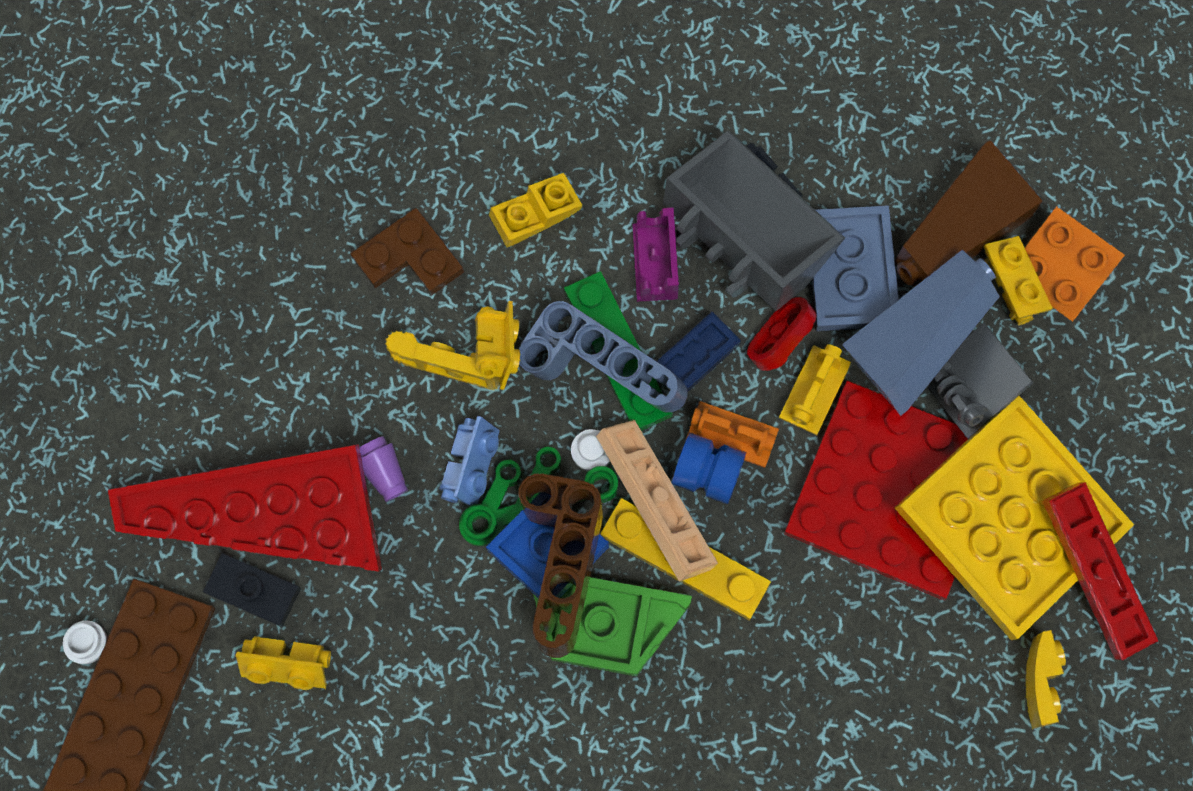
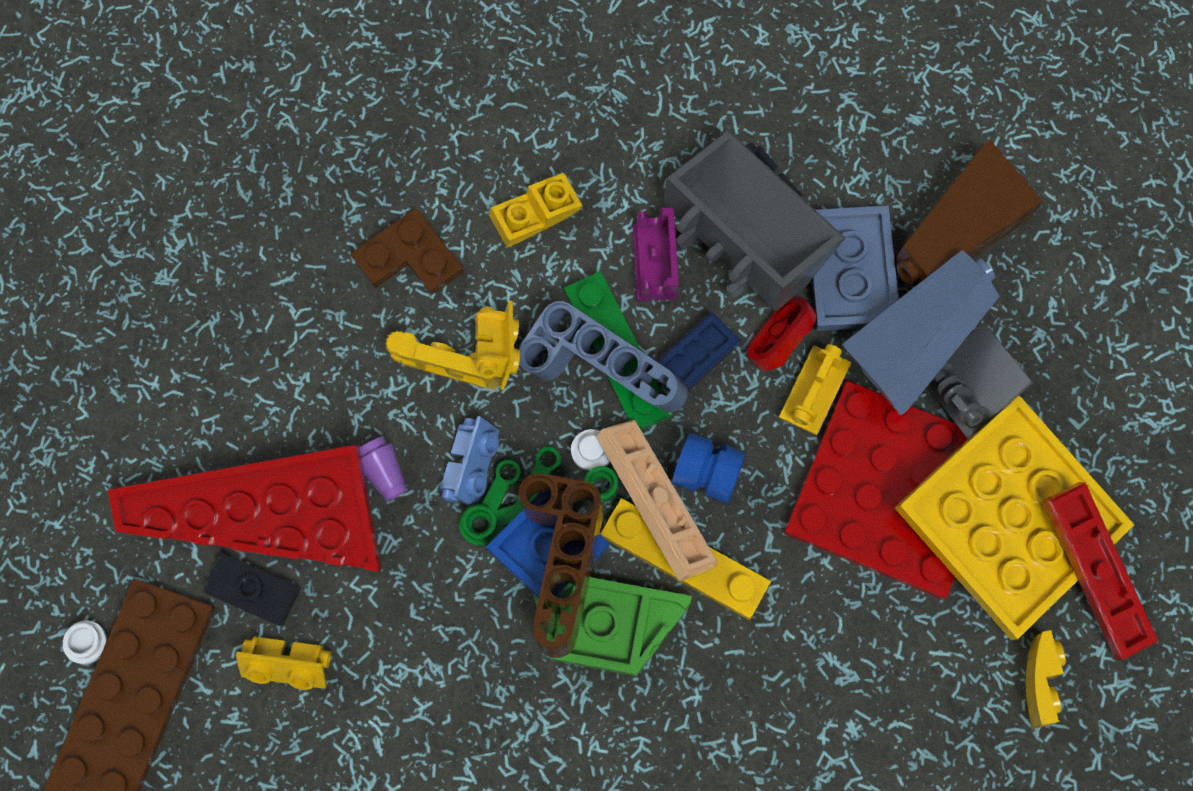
(735, 431): orange hinge -> none
(1018, 279): yellow hinge -> none
(1070, 262): orange hinge -> none

